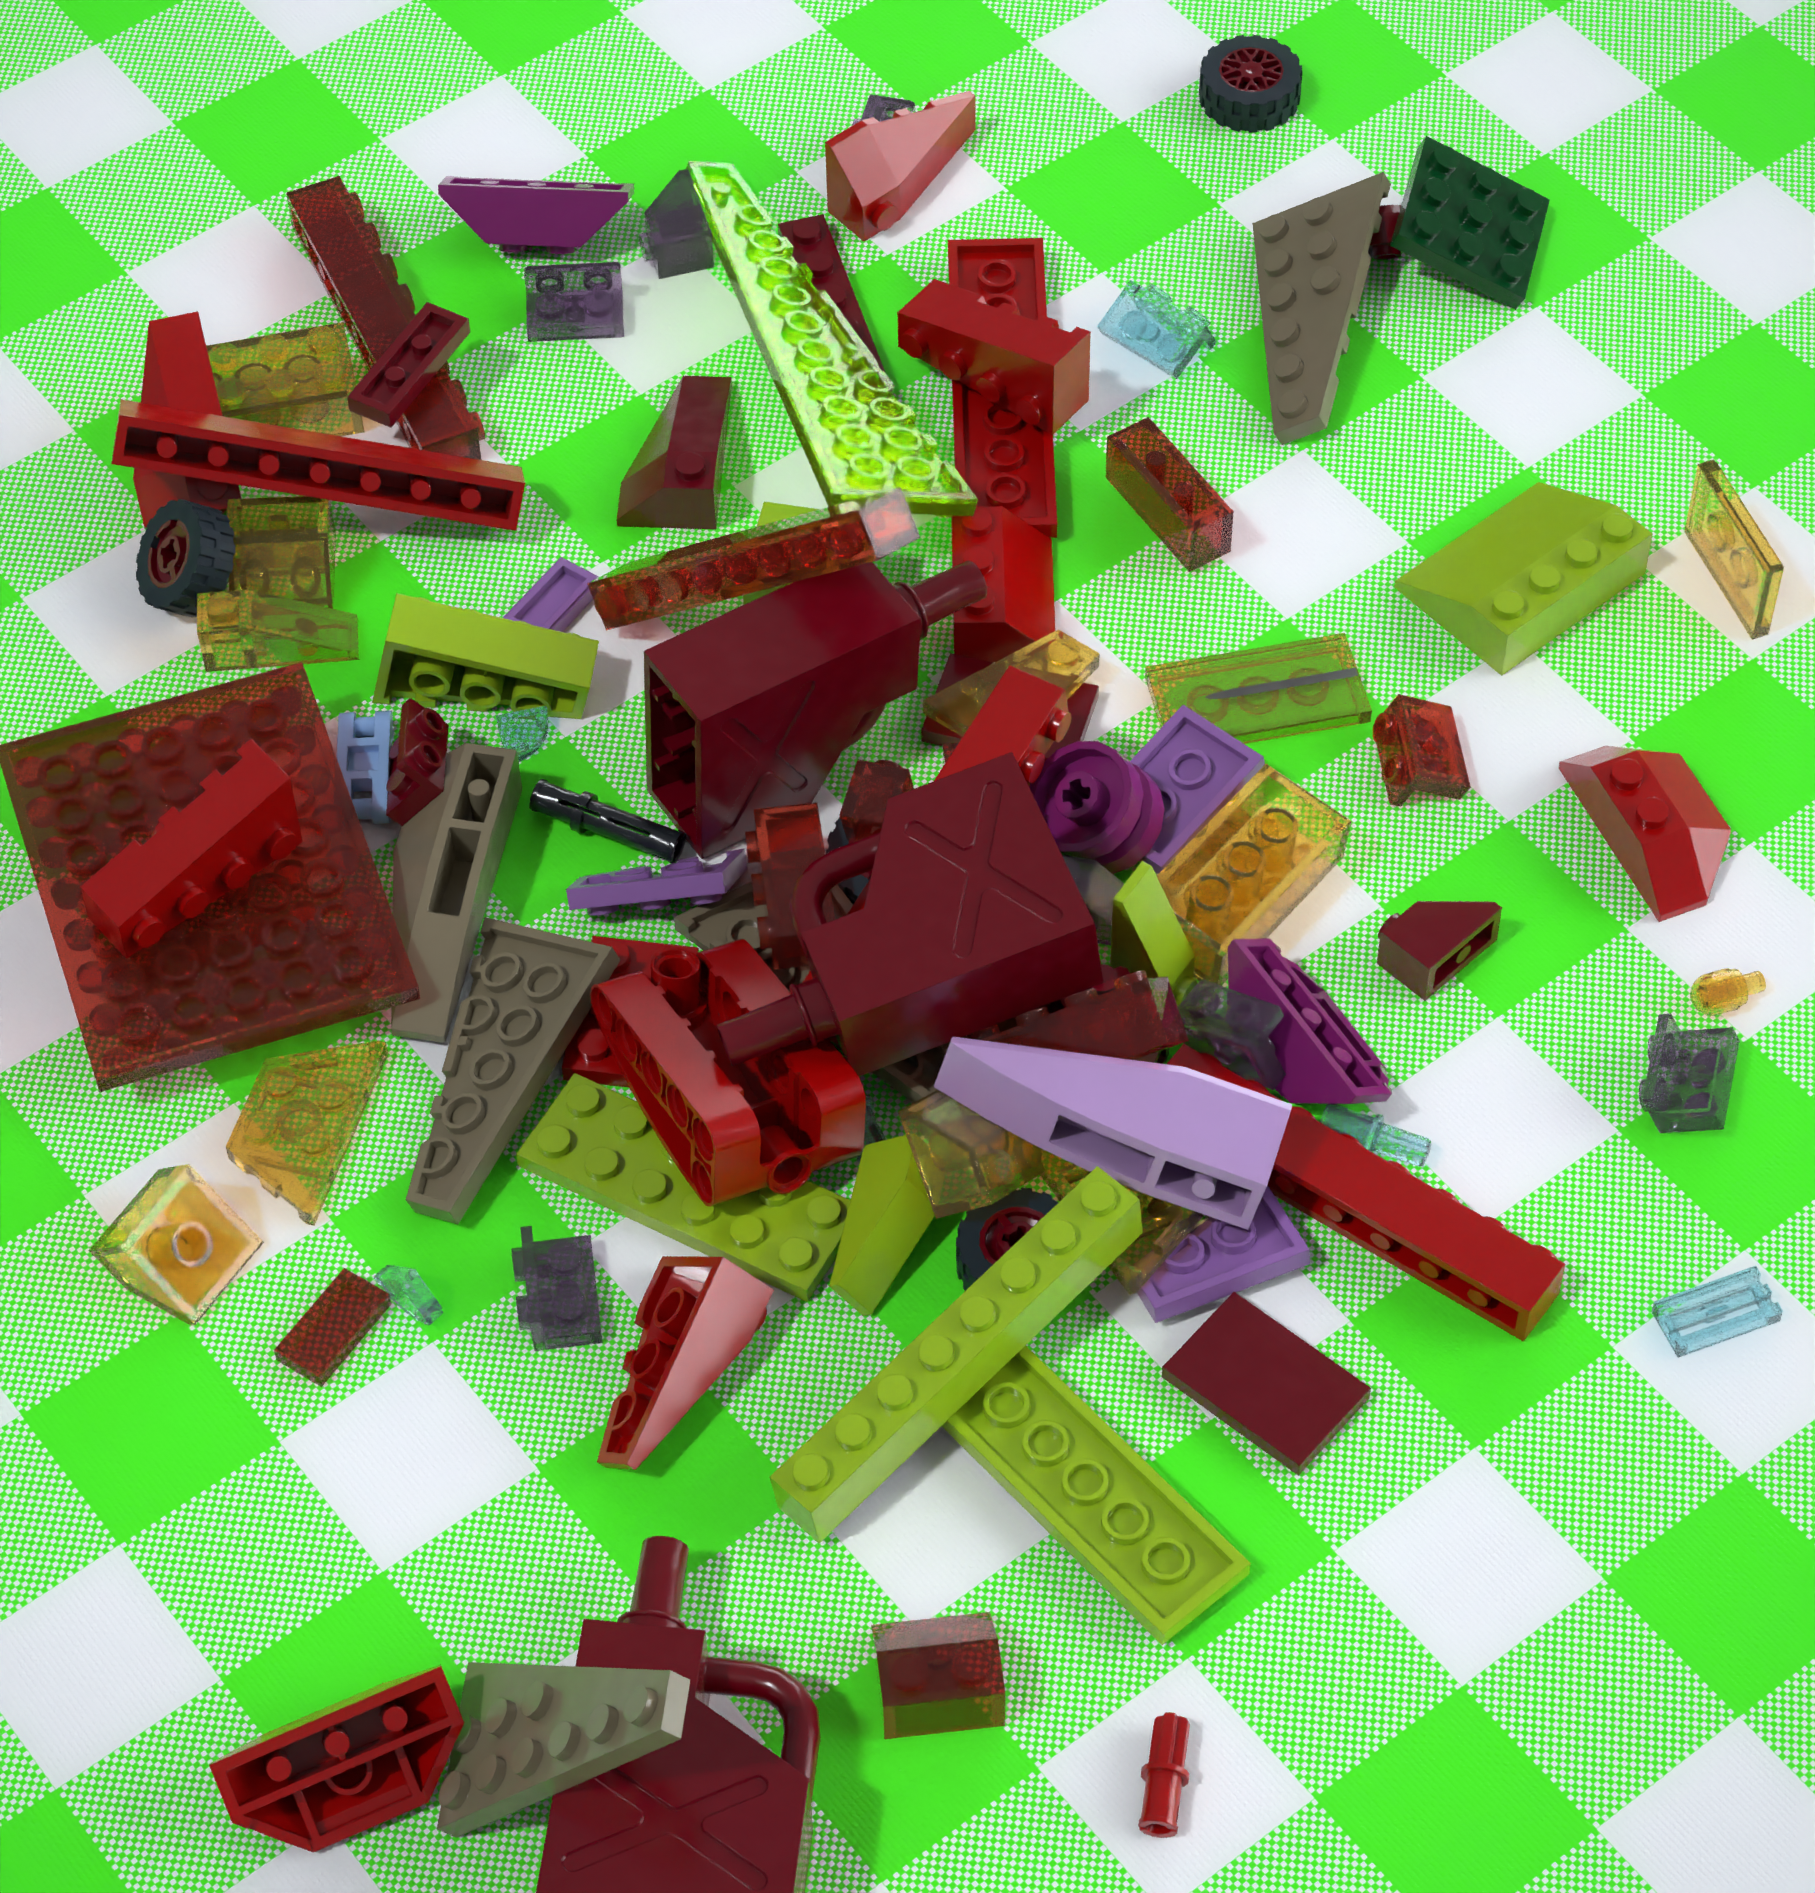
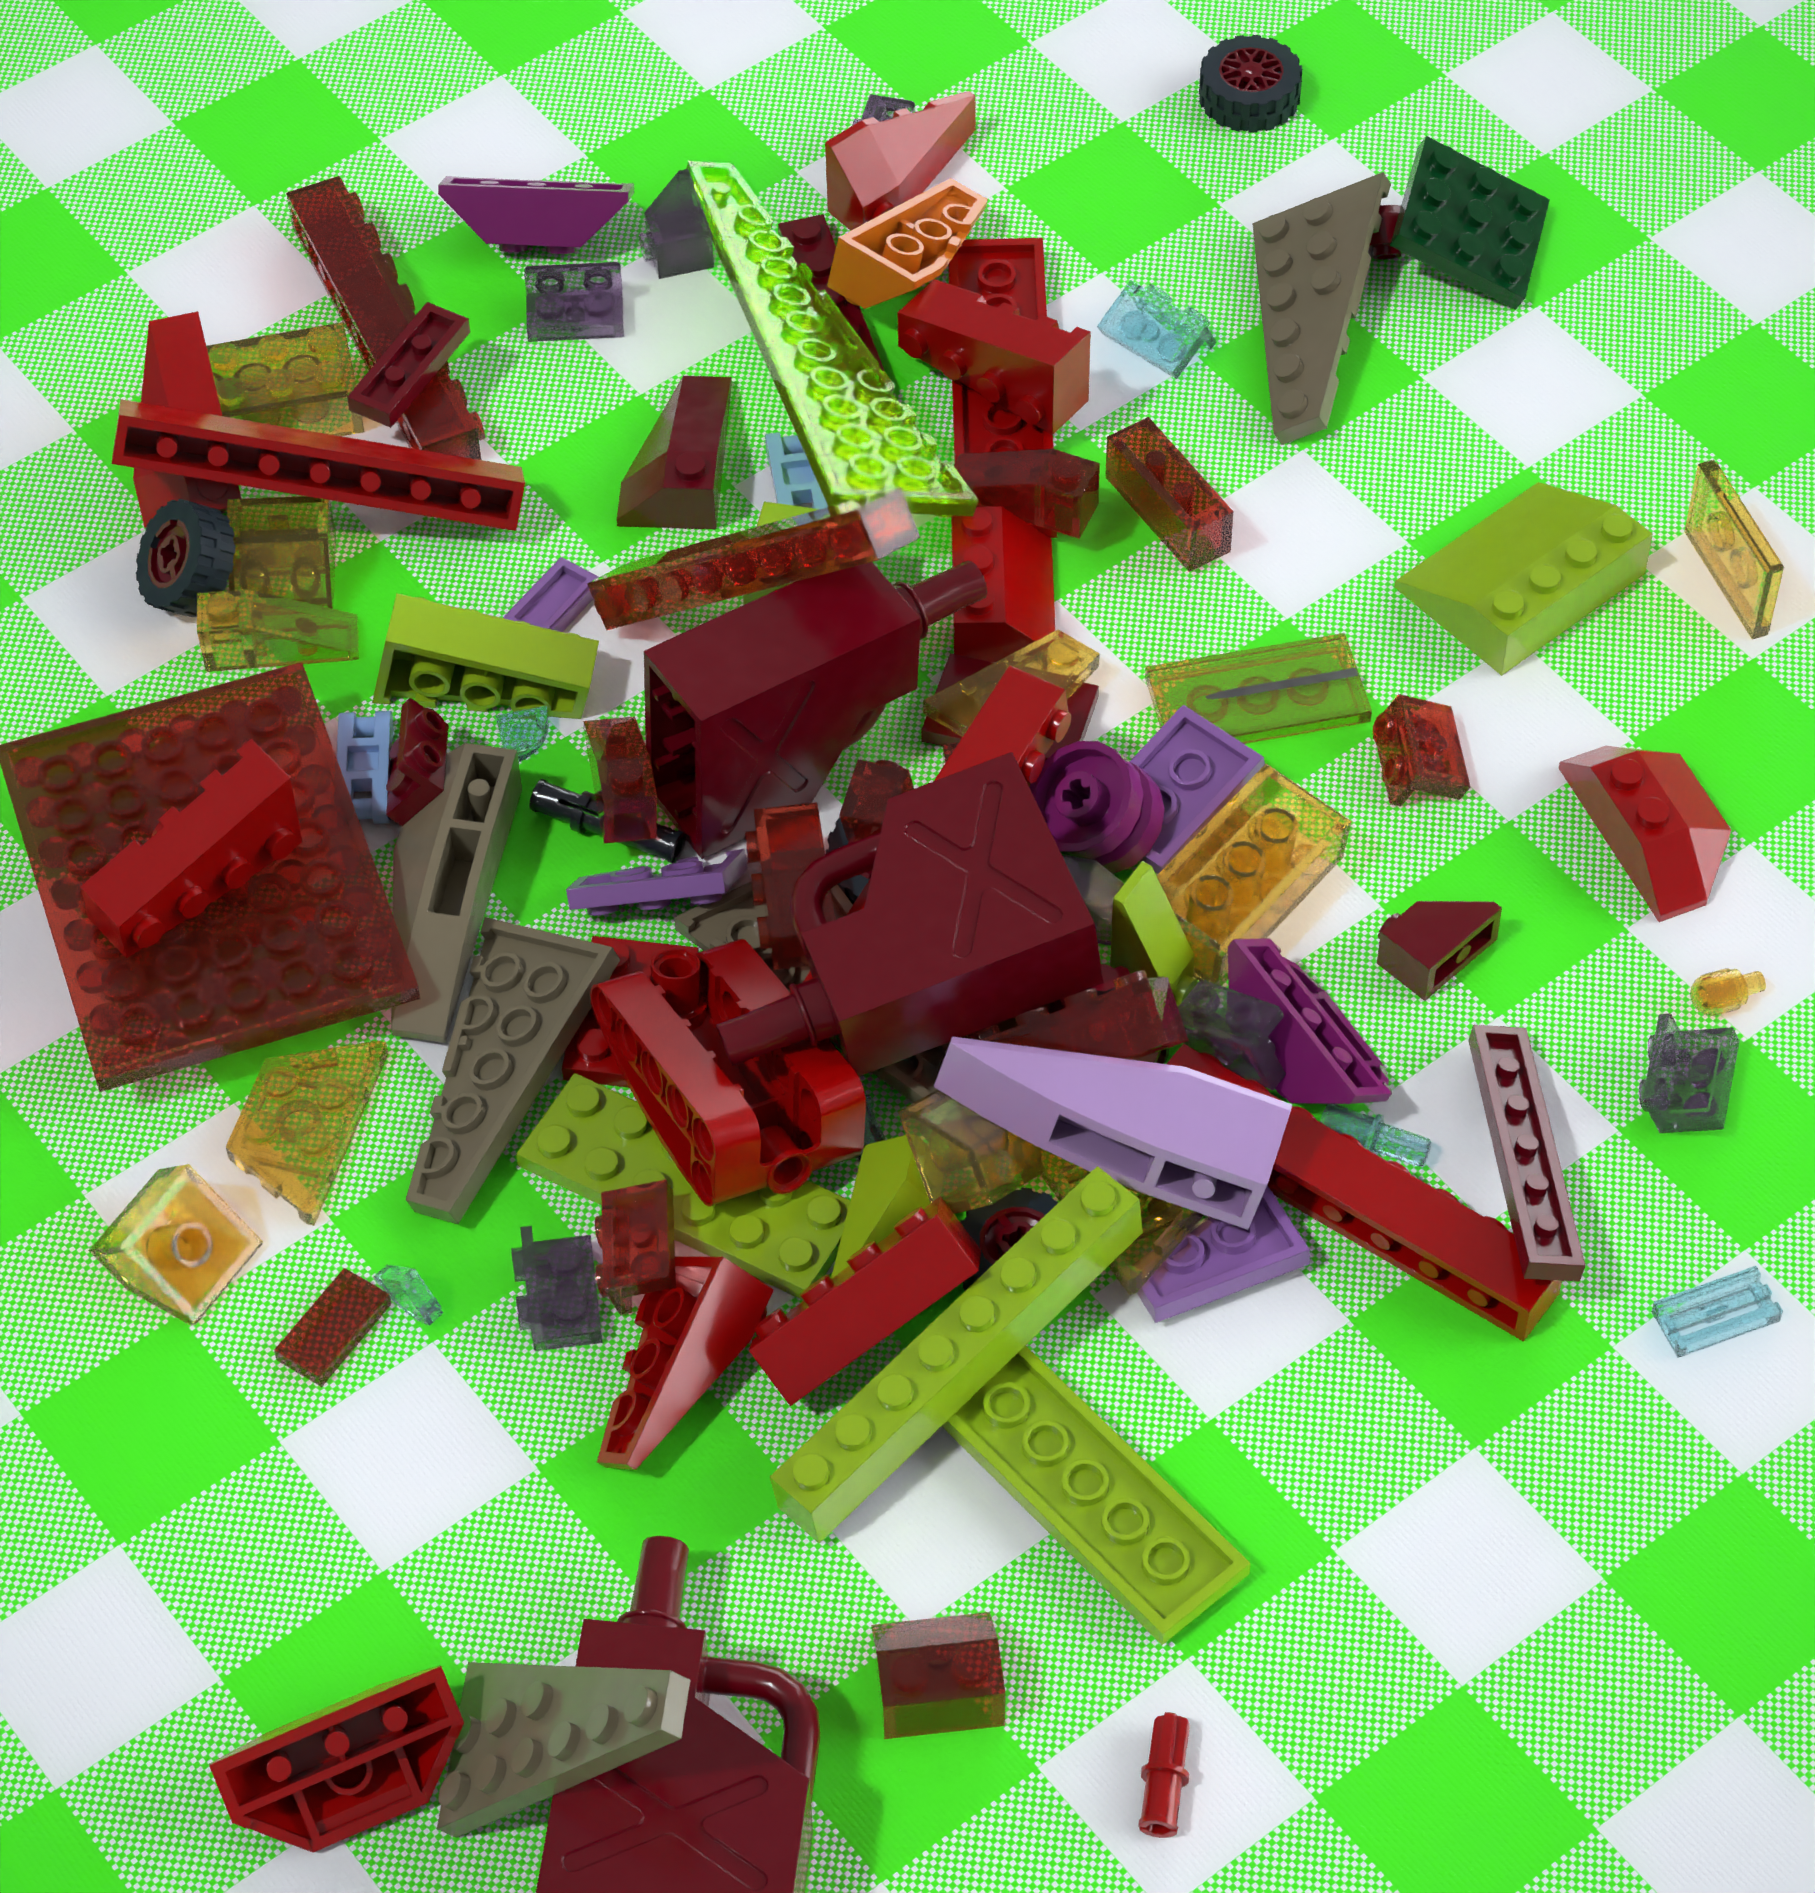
(622, 779): none -> clear red slope
(636, 1242): none -> clear red bracket
(791, 472): none -> light blue plate
(865, 1301): none -> red wedge
(904, 245): none -> orange wedge
(1035, 485): none -> clear red slope
(1266, 1383): dark red tile -> none
(1526, 1154): none -> plate

